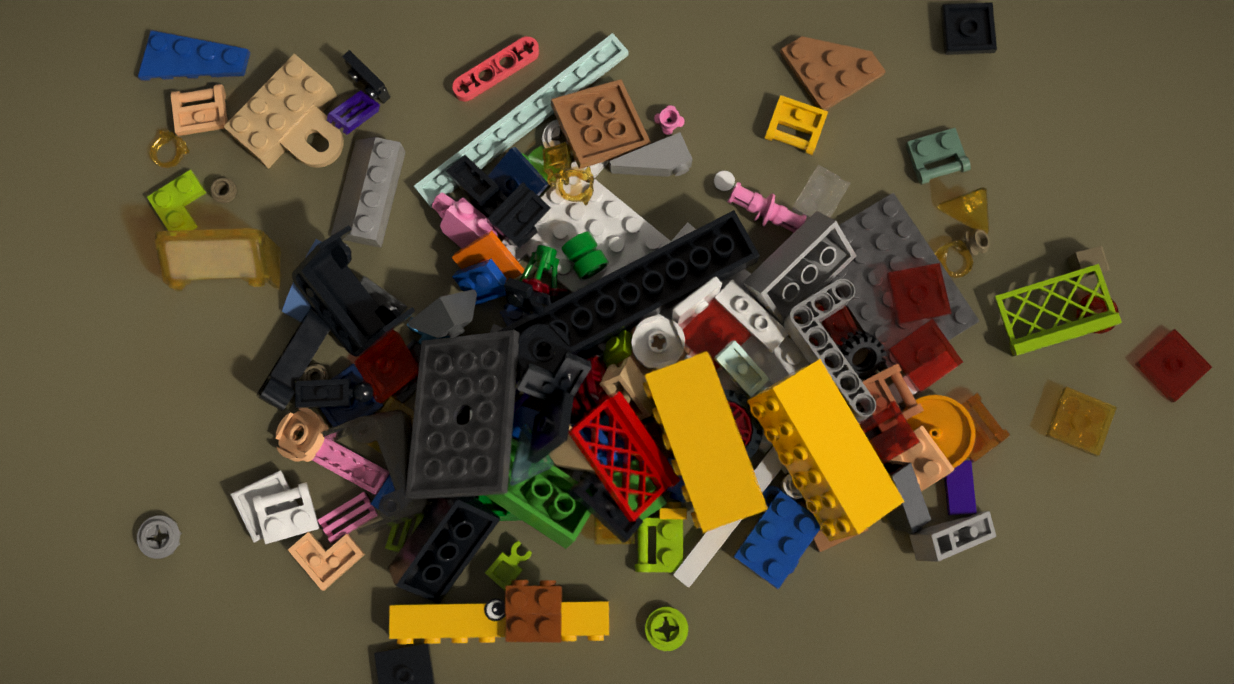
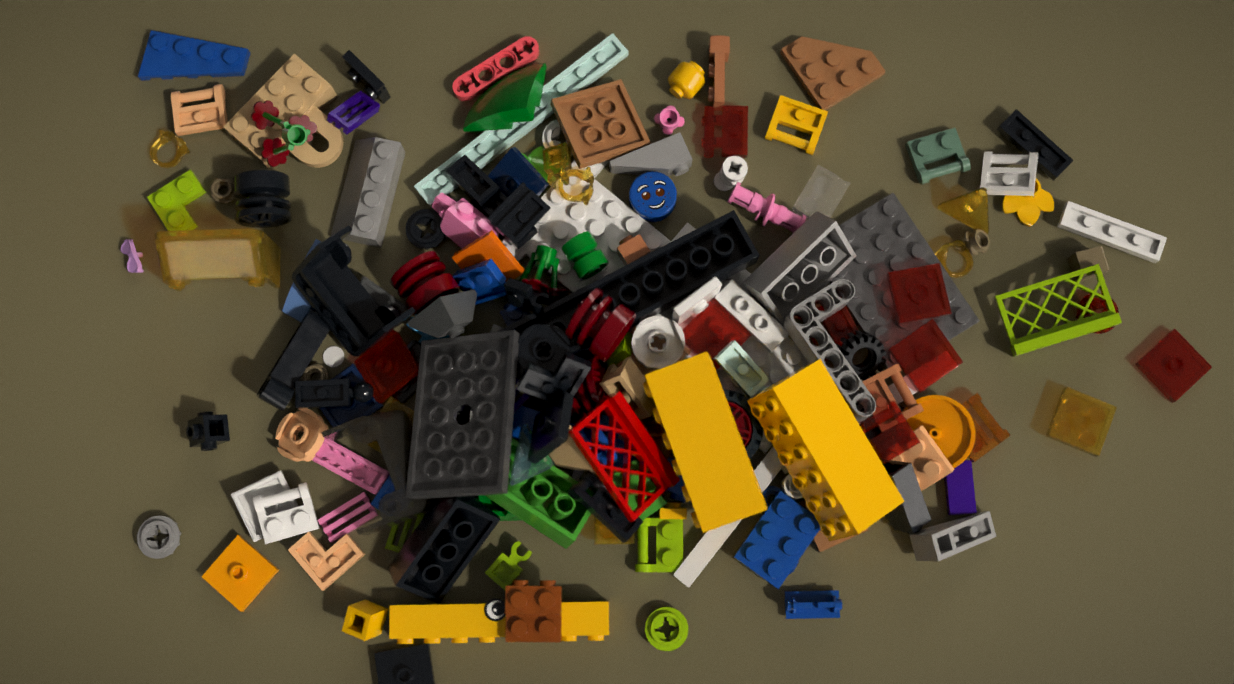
(133, 264): none -> lavender piece
(208, 430): none -> black brick
(240, 573): none -> light orange plate
(262, 198): none -> black wheel
(294, 132): none -> dark red plant
(333, 356): none -> white sticker
(364, 620): none -> yellow brick
(423, 218): none -> black gear
(423, 281): none -> dark red wheel
(508, 100): none -> green brick
(600, 324): none -> dark red wheel
(632, 248): none -> nougat plate
(653, 196): none -> blue head
(686, 80): none -> yellow head
(717, 56): none -> nougat plate
(731, 176): none -> white wheel
(734, 131): none -> clear red plate
(812, 604): none -> blue hinge
(968, 28): black plate -> none
(1007, 179): none -> white plate
(1029, 138): none -> black plate
(1029, 207): none -> yellow plate
(1112, 232): none -> white plate

